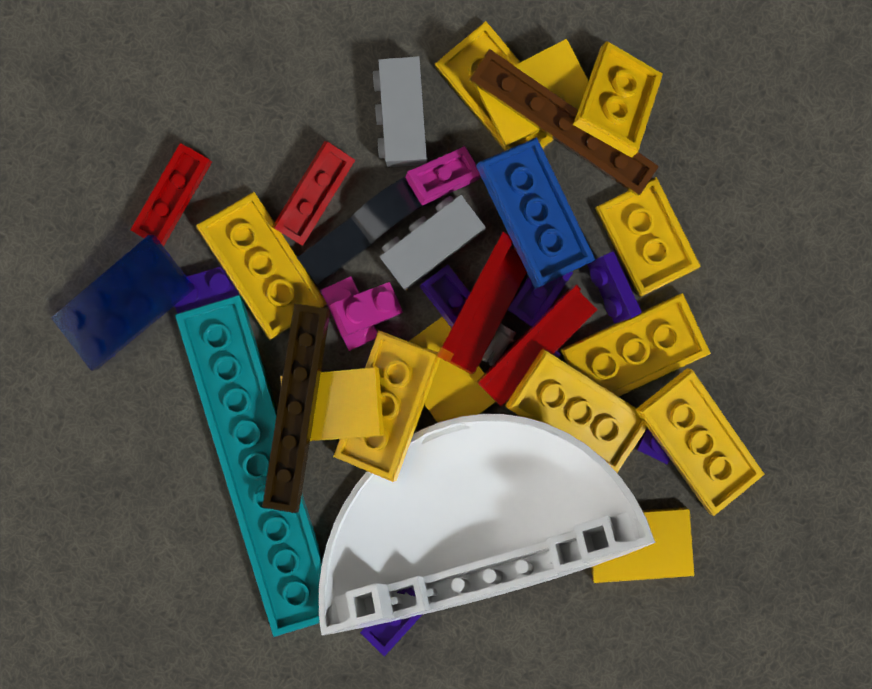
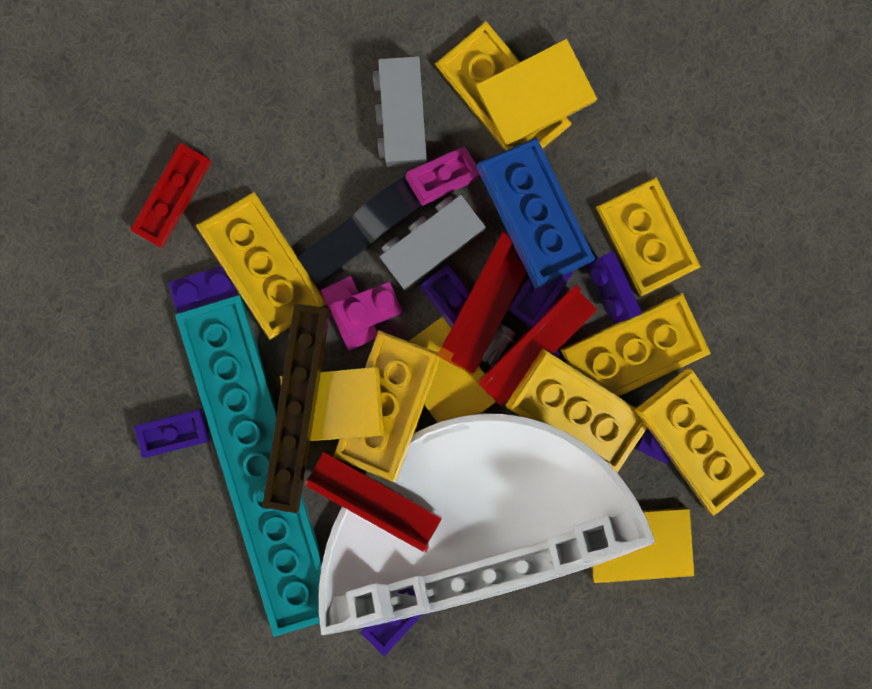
(123, 302): clear blue plate -> none
(172, 433): none -> dark purple plate
(313, 193): red plate -> none
(373, 501): none -> red panel
(556, 119): reddish brown plate -> none
(618, 99): yellow tile -> none

